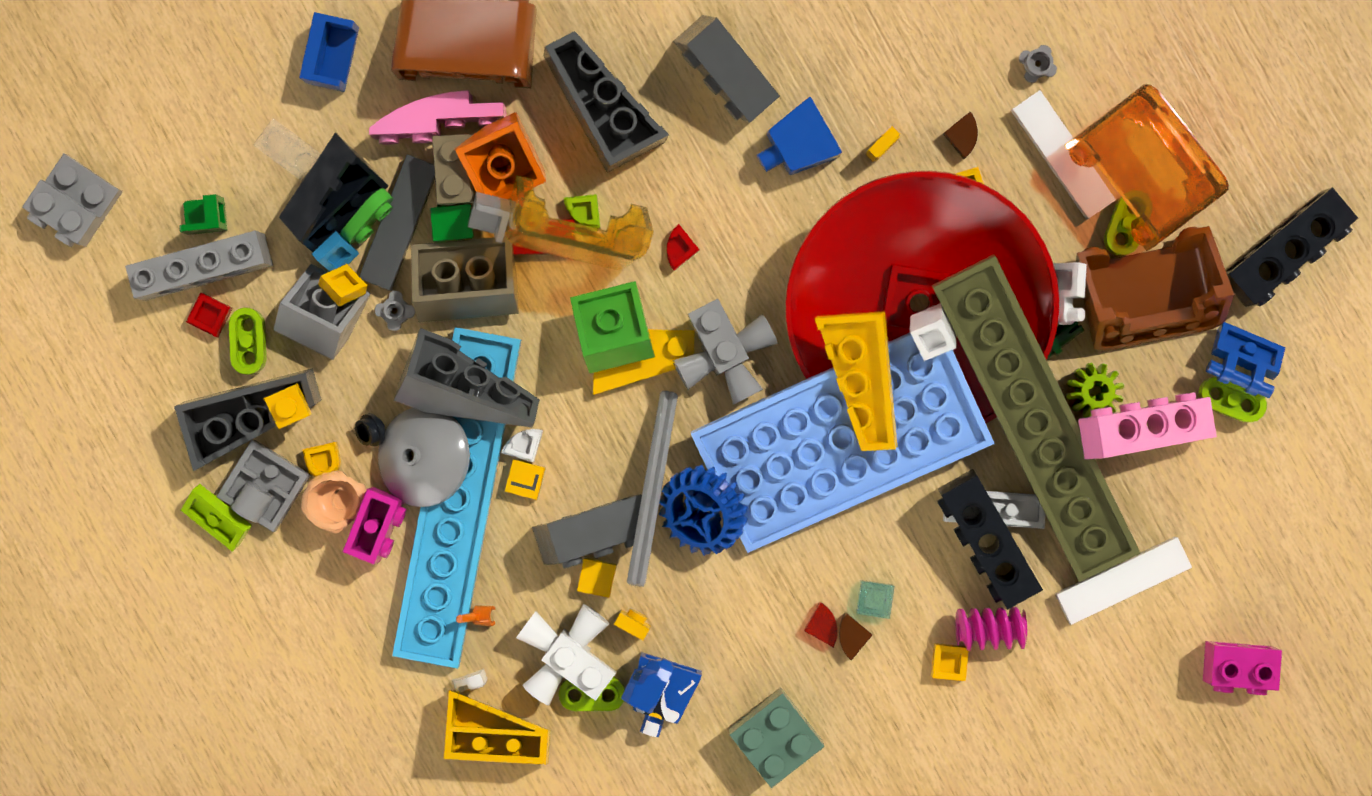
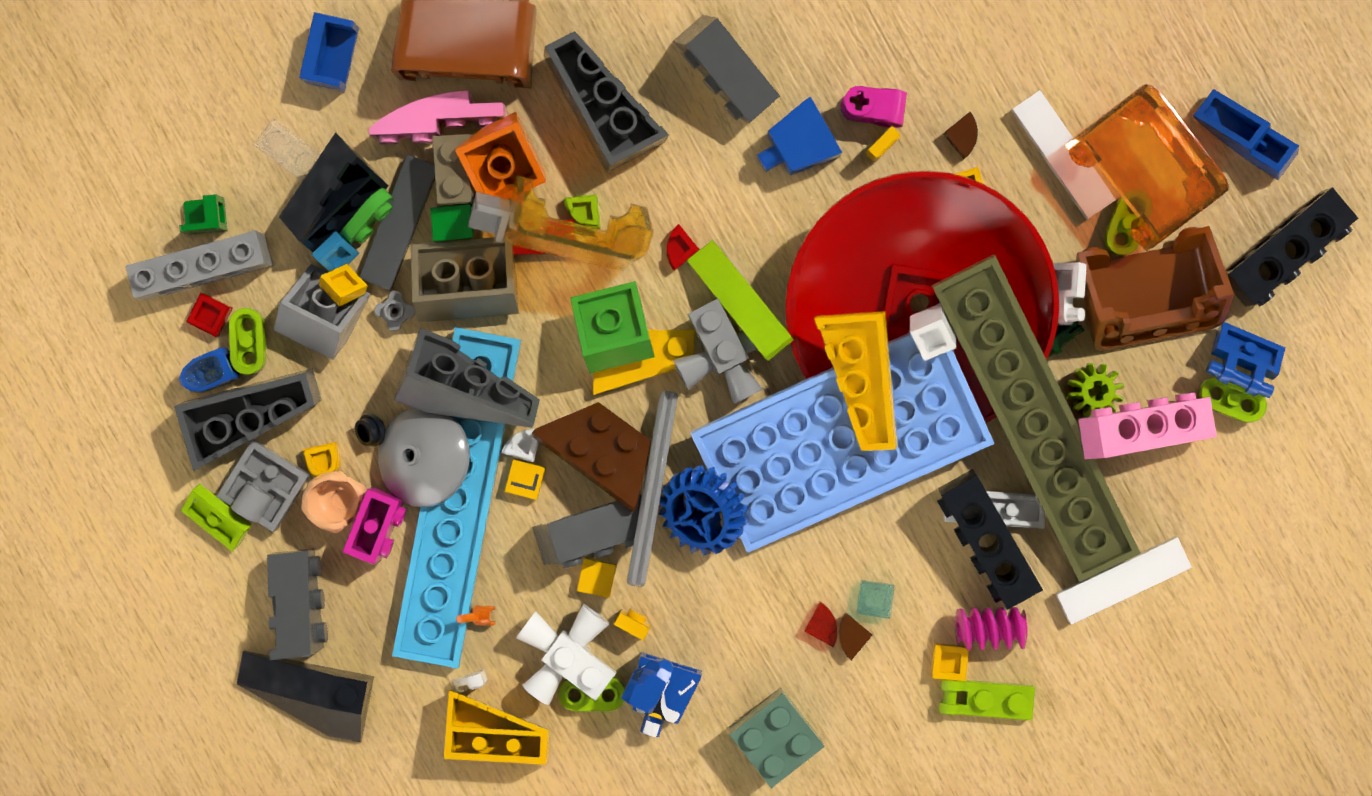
(71, 201): light grey plate -> none
(208, 371): none -> rock
(288, 406): yellow plate -> none
(296, 603): none -> dark grey wedge
(315, 694): none -> black wedge
(601, 450): none -> reddish brown wing
(740, 300): none -> lime tile
(880, 106): none -> dark pink piece
(988, 699): none -> lime plate
(1043, 55): light grey plate -> none
(1242, 667): dark pink brick -> none
(1247, 134): none -> blue slope

